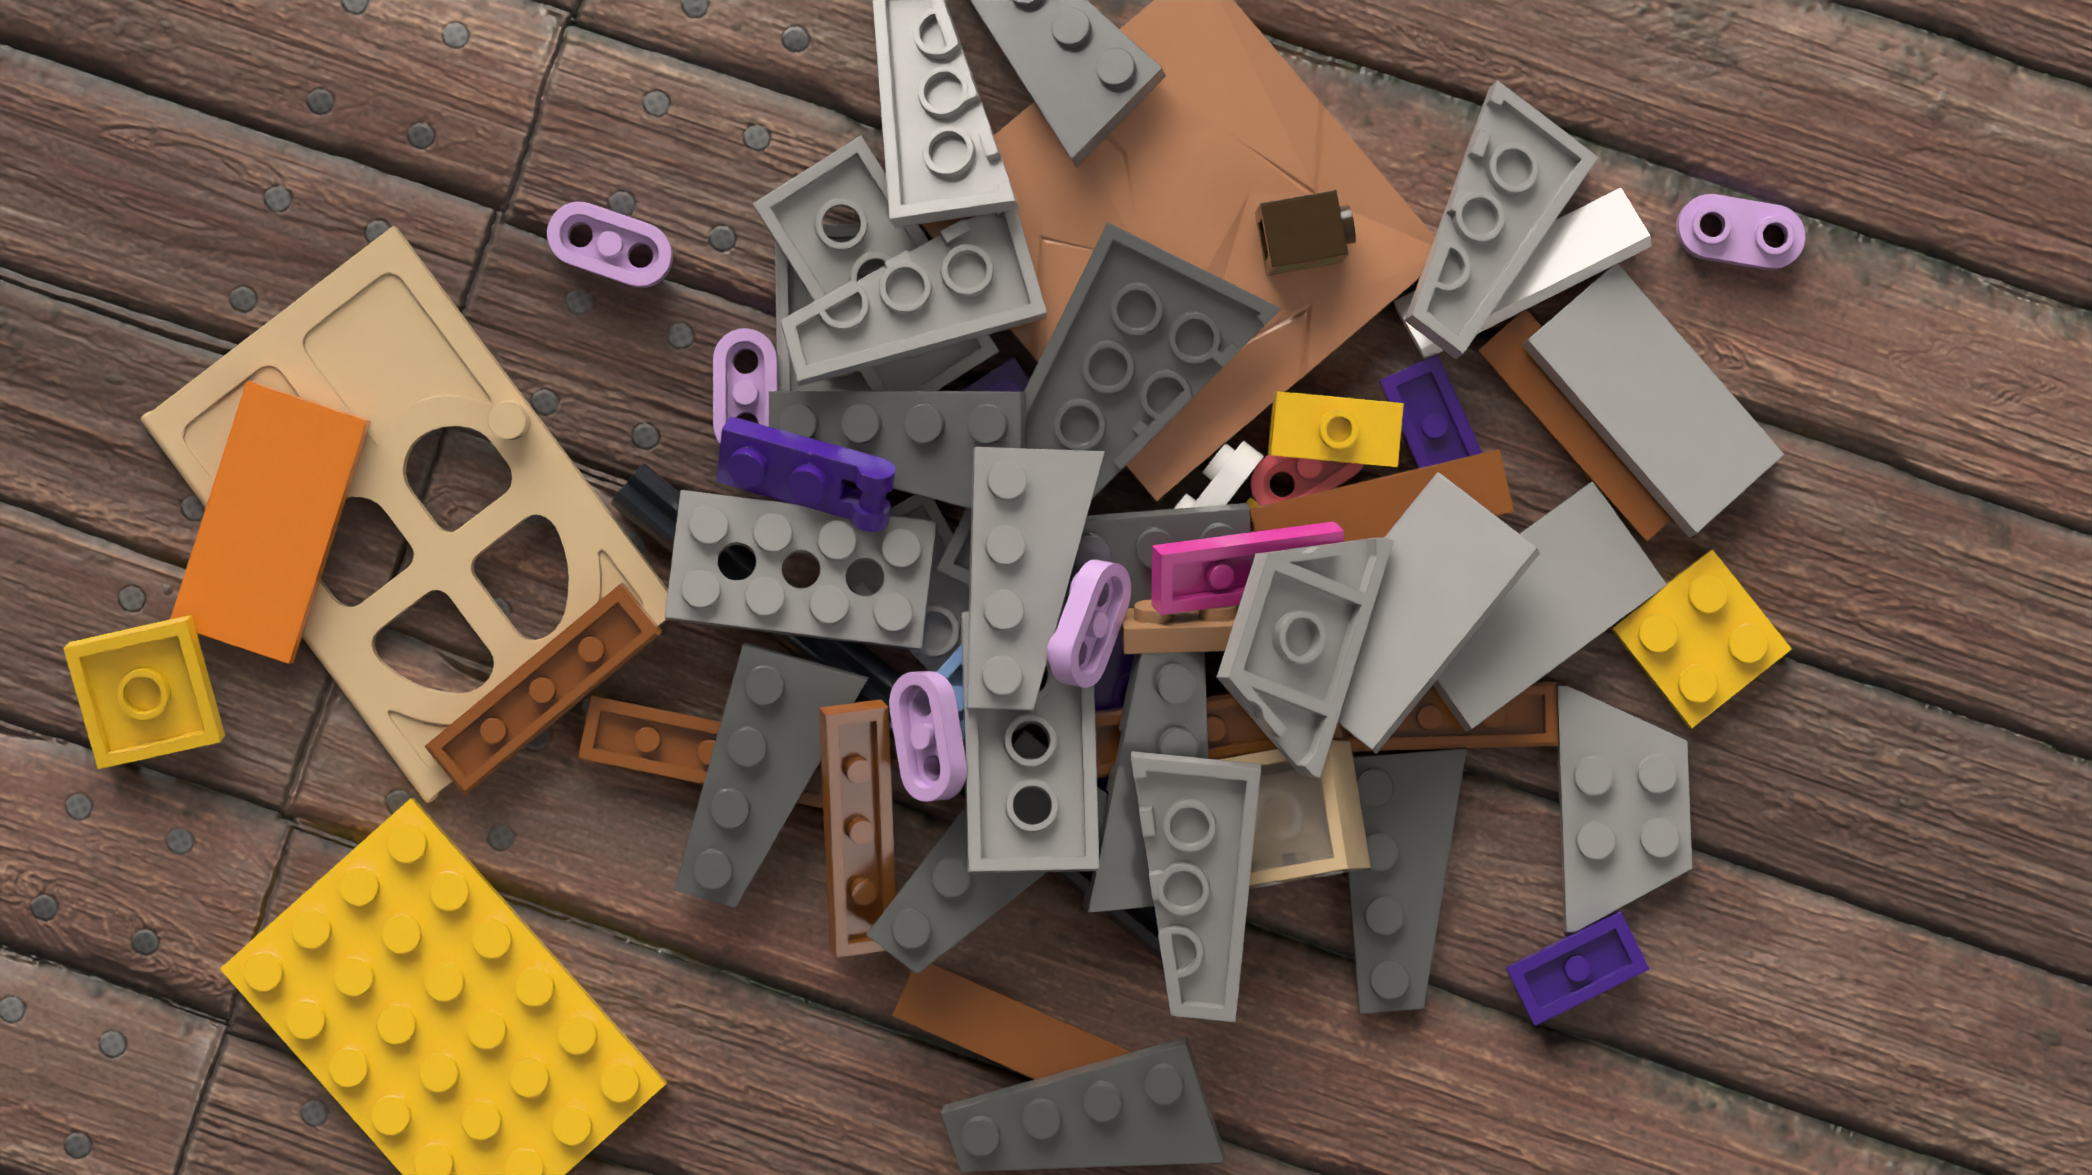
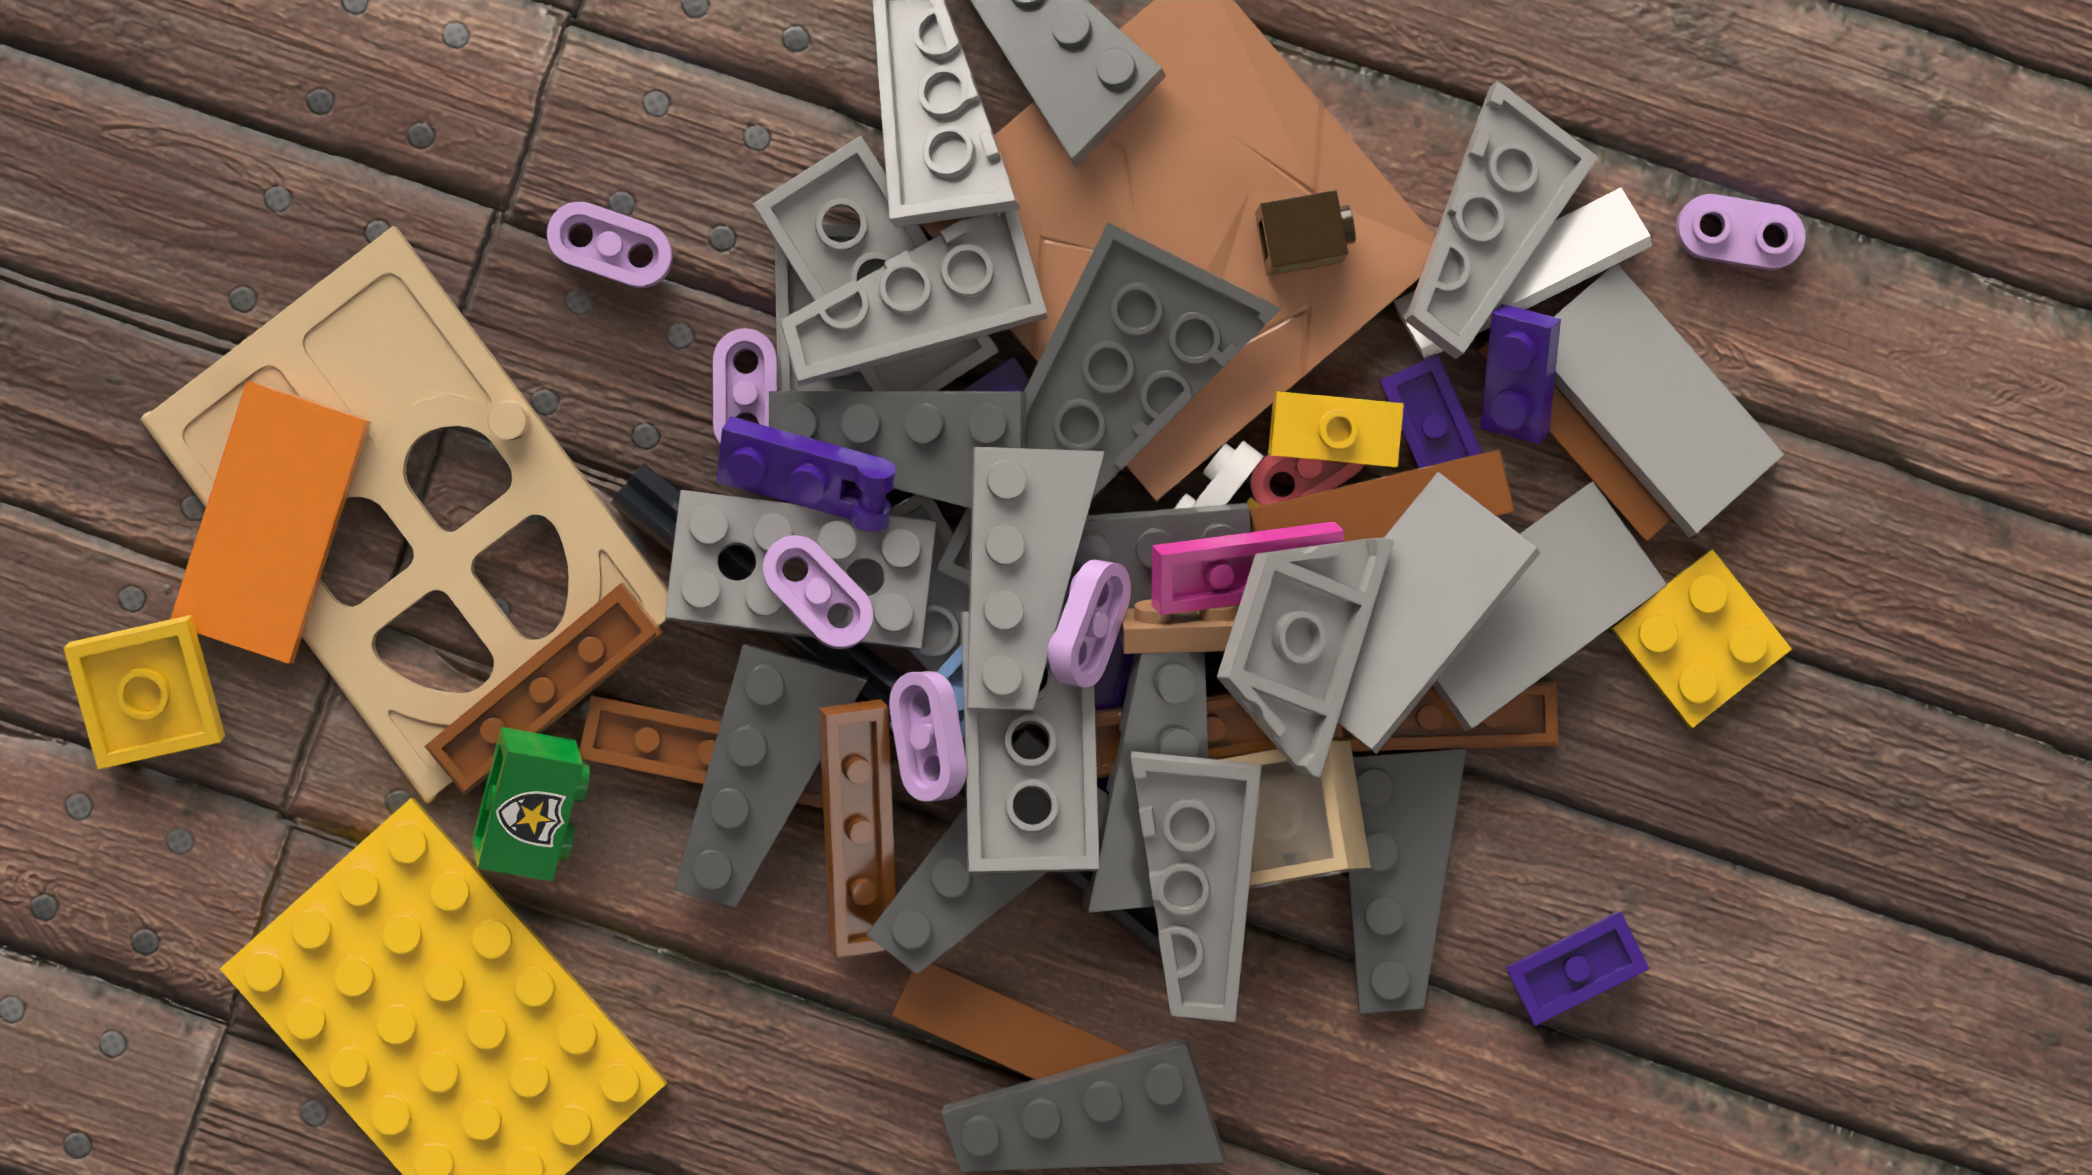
(529, 804): none -> green brick
(818, 592): none -> lavender plate
(1520, 373): none -> dark purple plate
(1619, 807): light grey wing -> none

